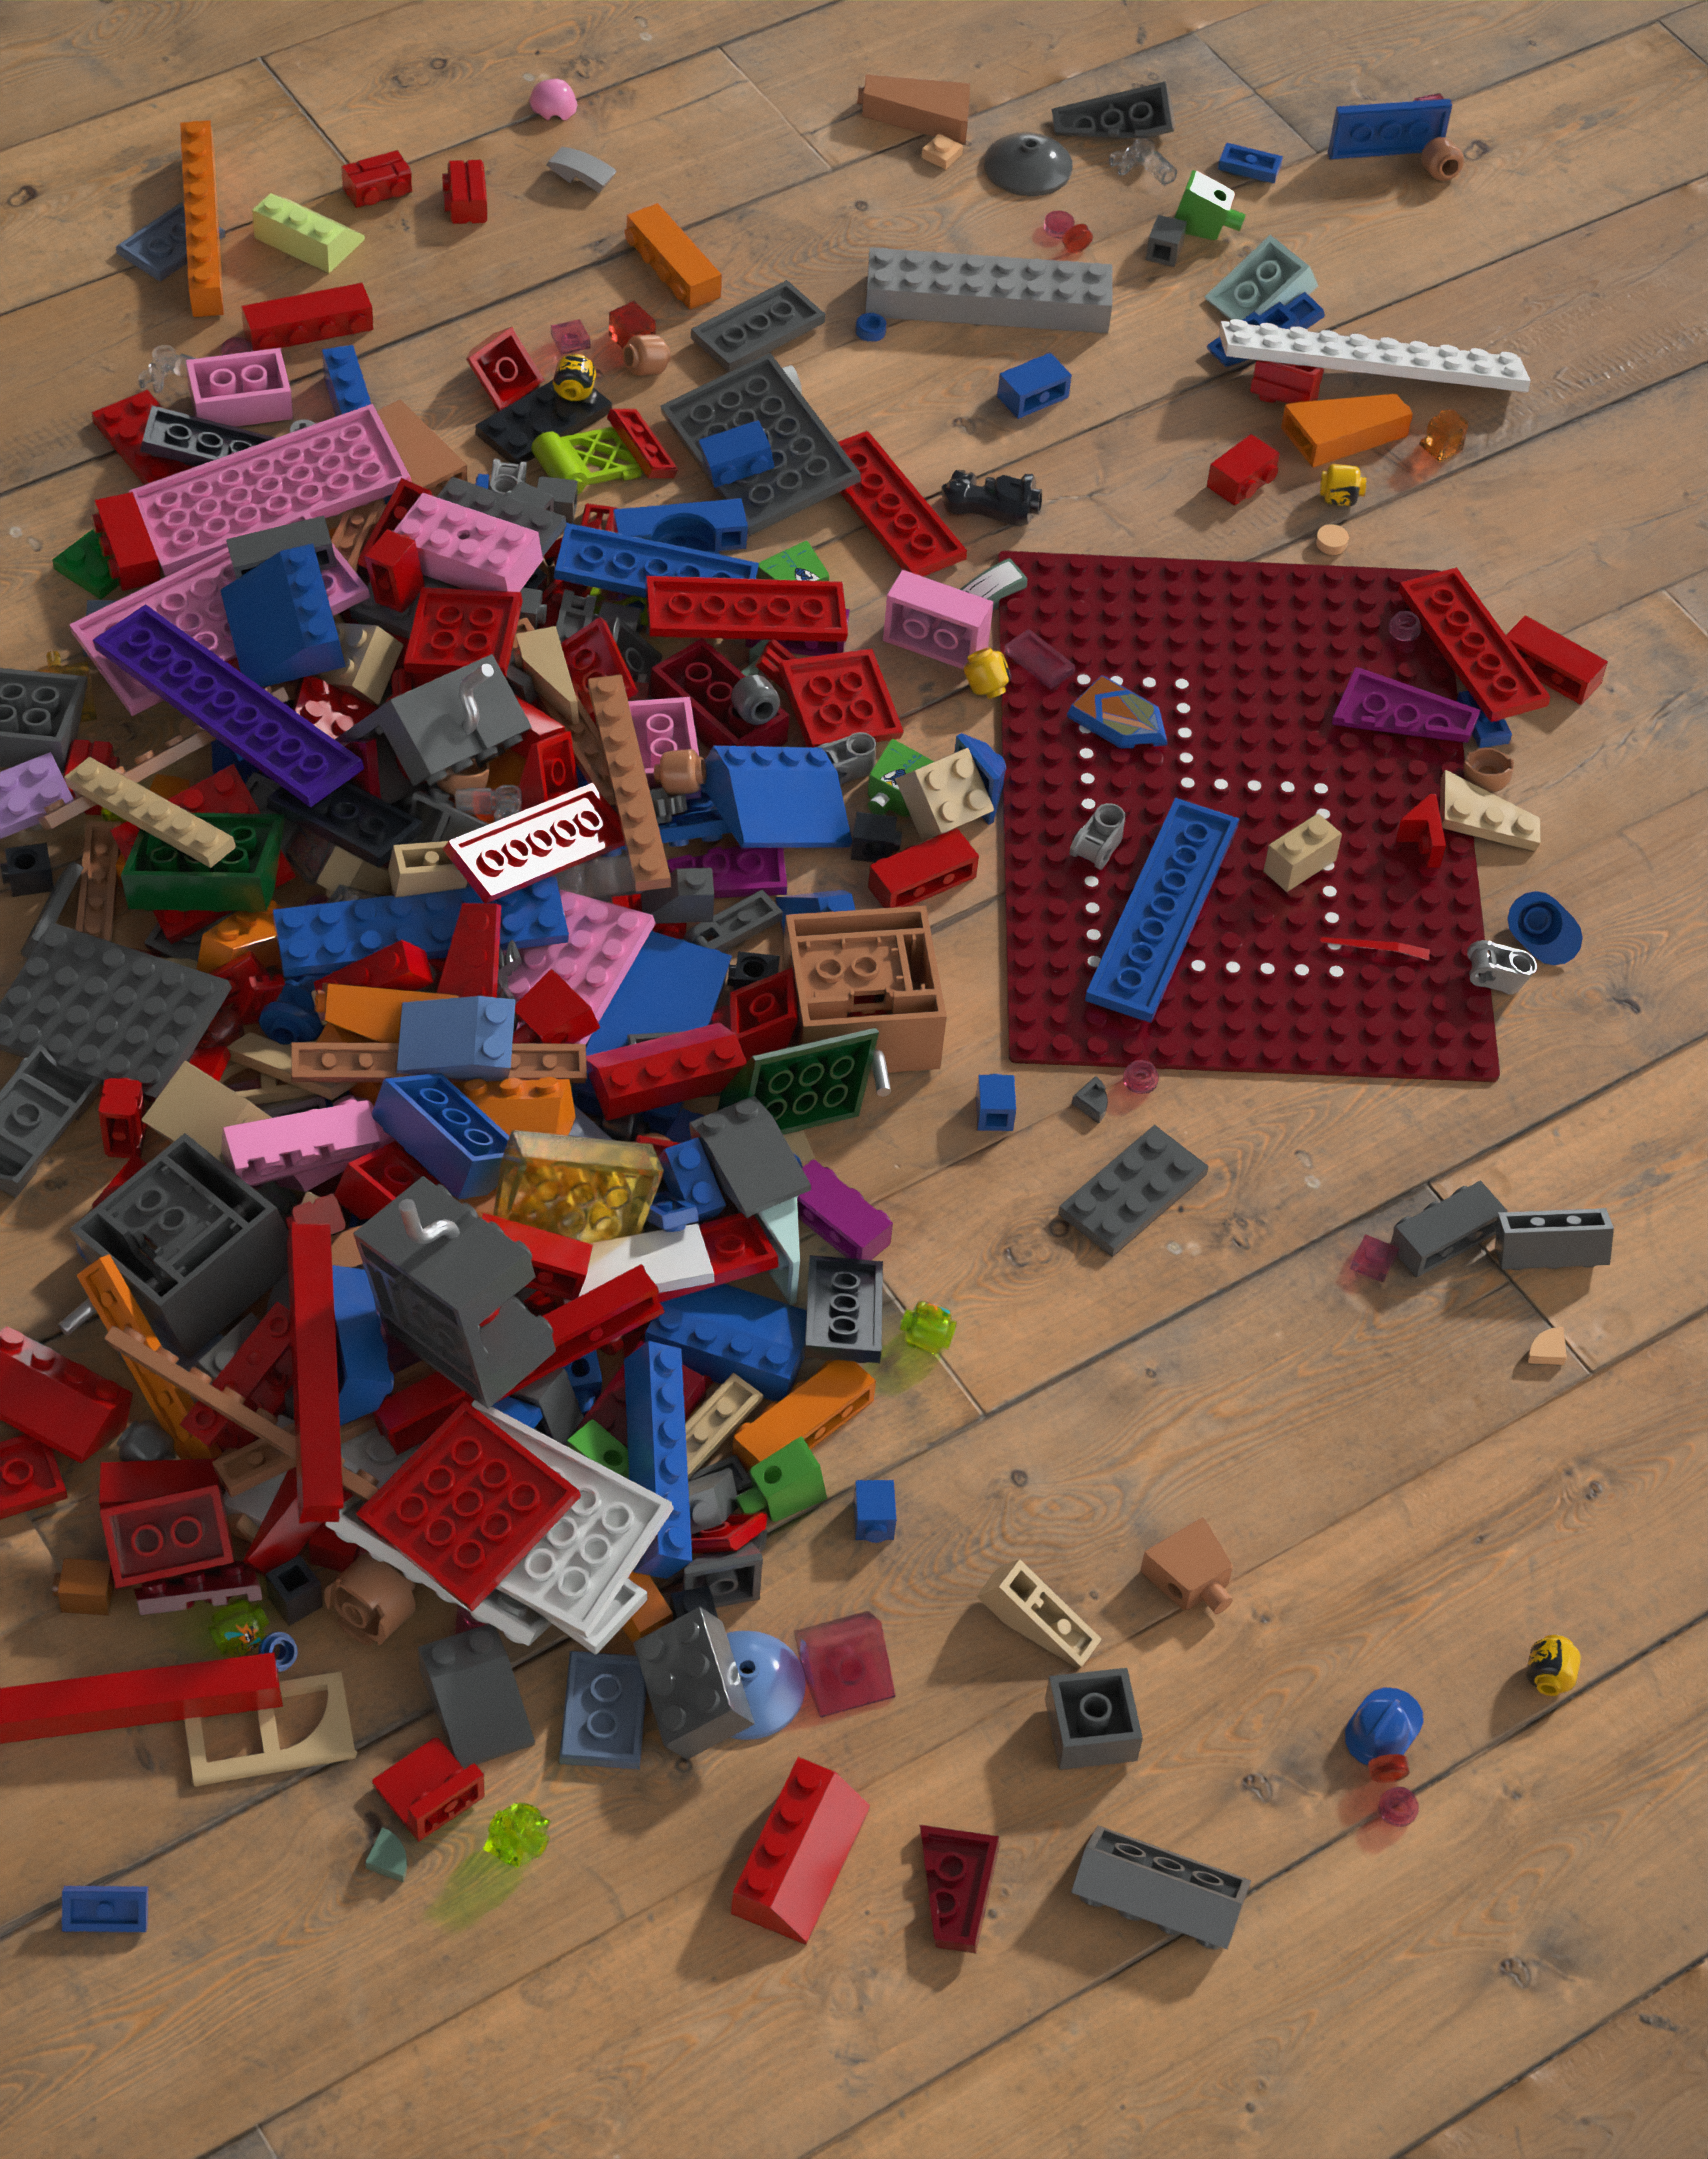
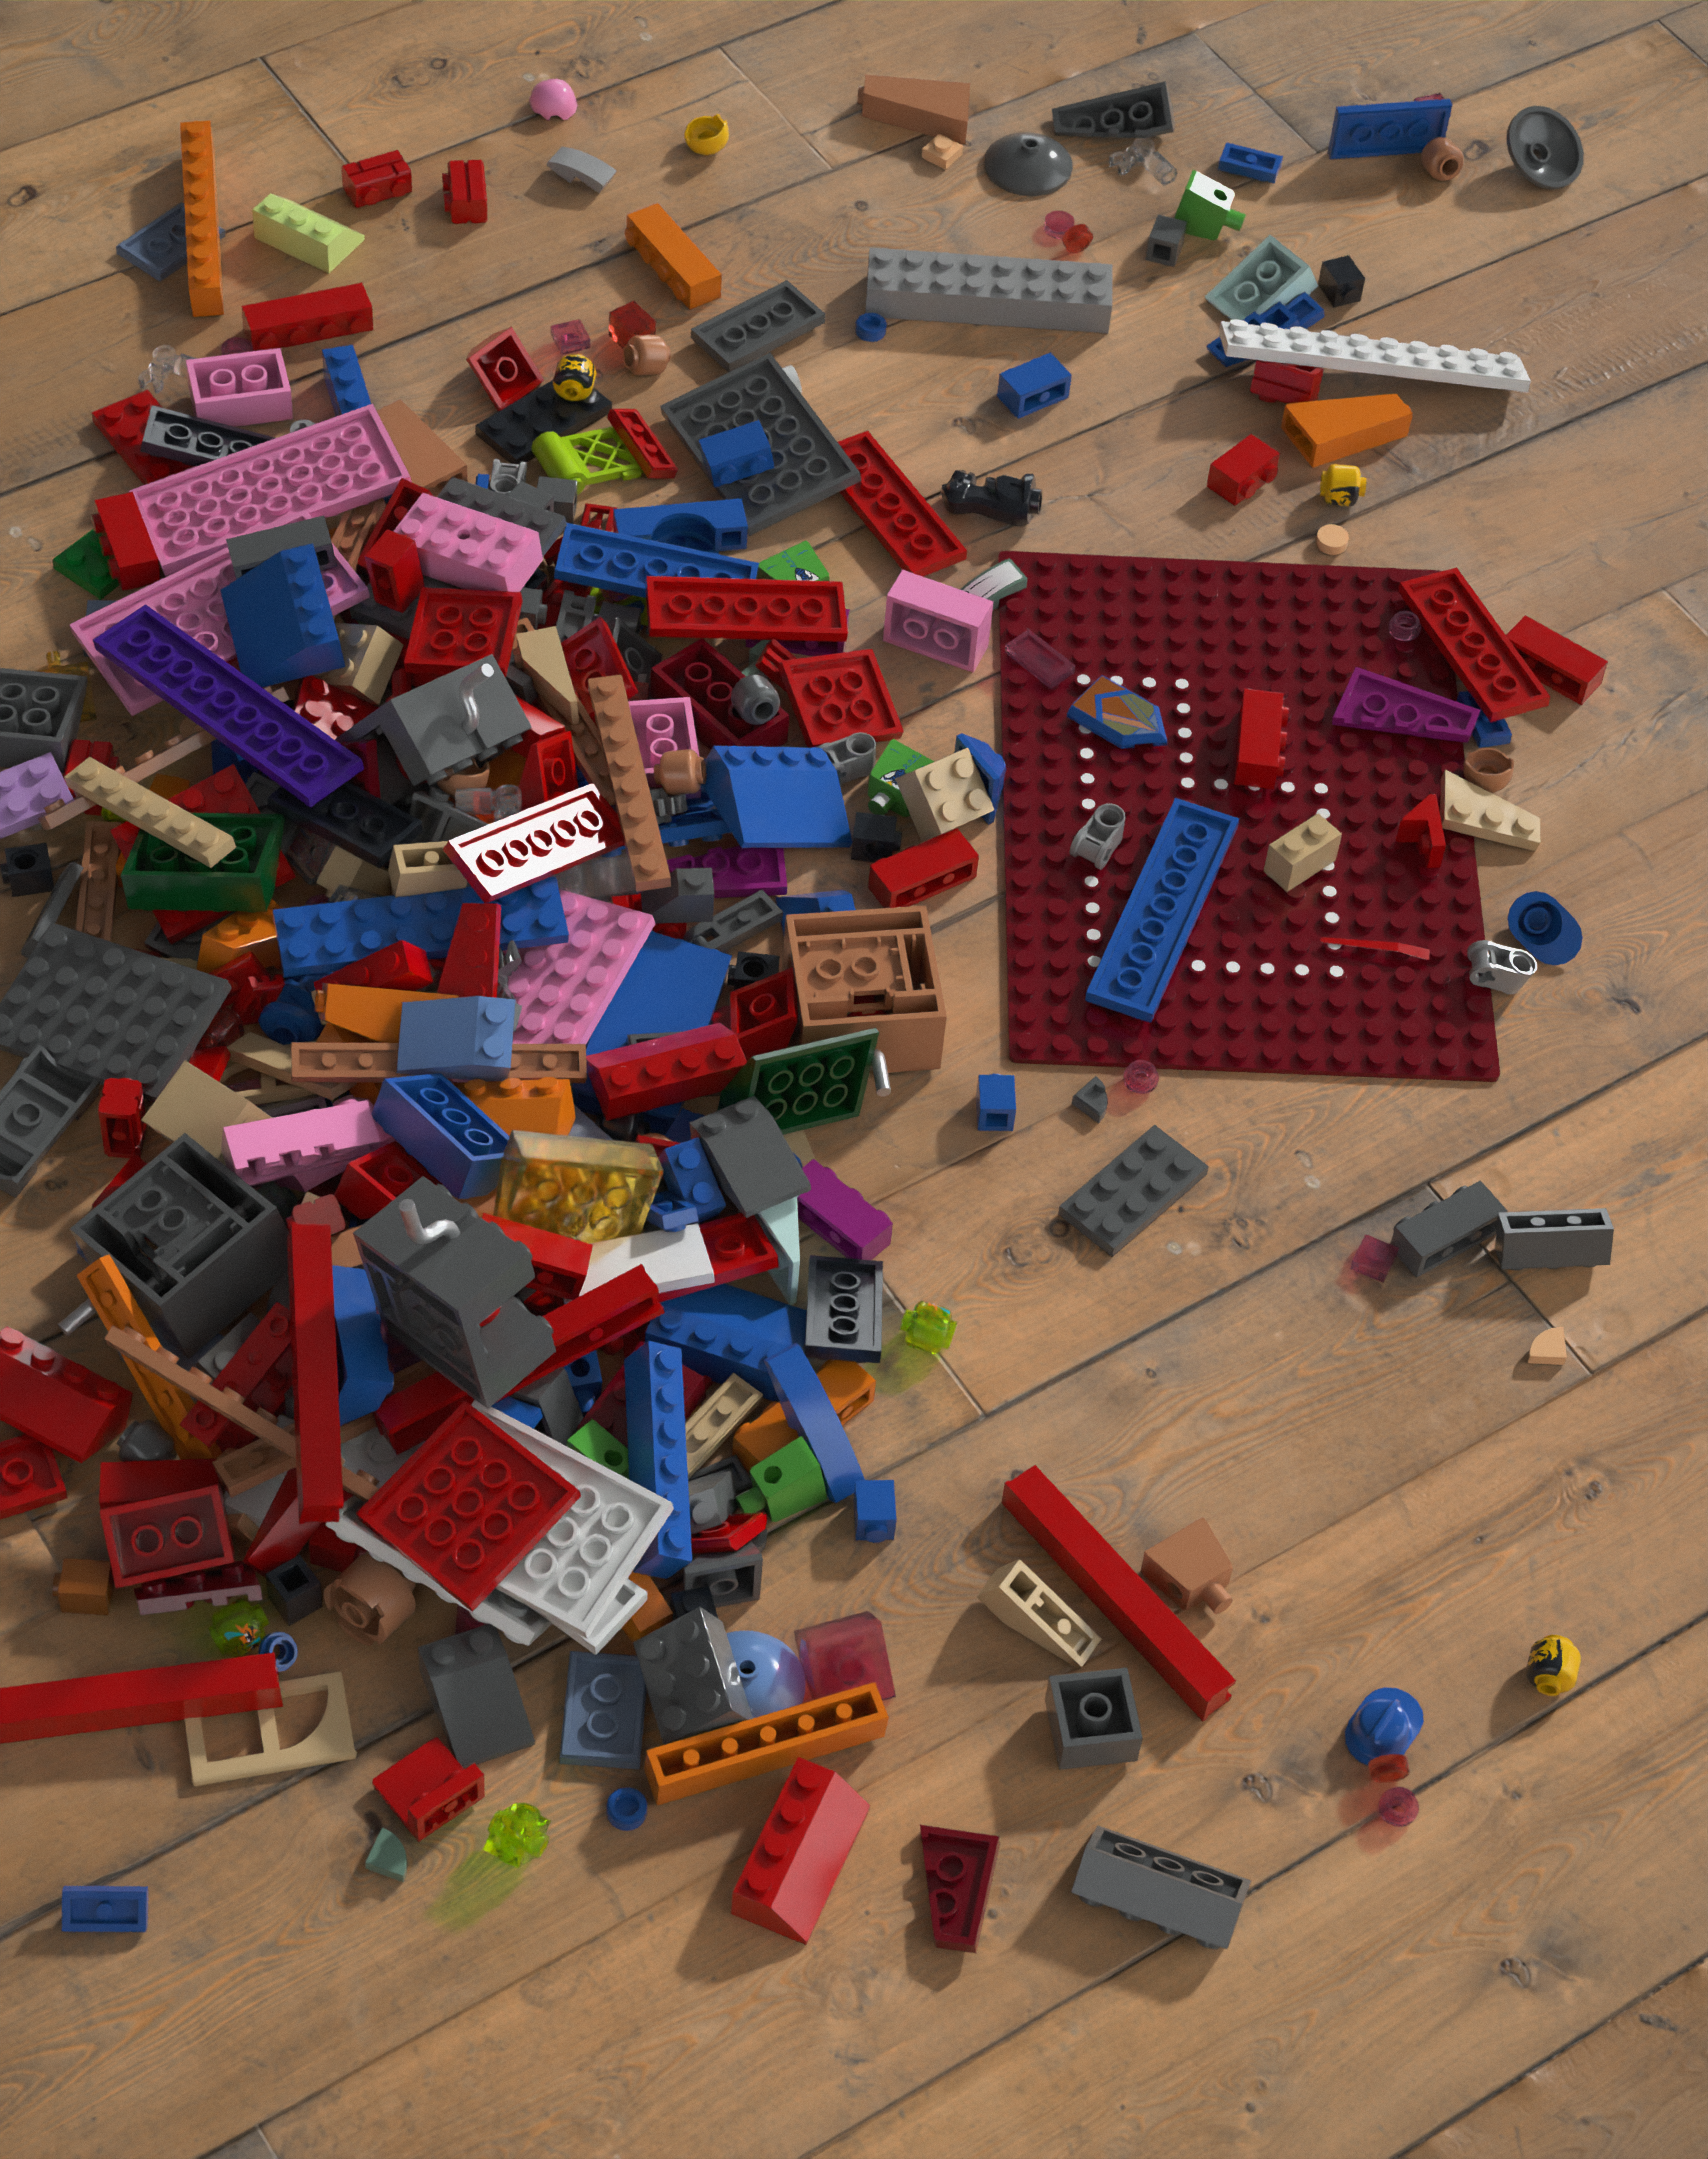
(553, 1014): red torso -> none
(626, 1809): none -> blue tile
(707, 134): none -> yellow hair
(765, 1743): none -> orange brick
(814, 1419): none -> blue slope
(987, 672): yellow head -> none
(1118, 1592): none -> red tile
(1260, 739): none -> red brick
(1341, 281): none -> black brick
(1445, 435): clear orange brick -> none
(1545, 147): none -> dark grey dish

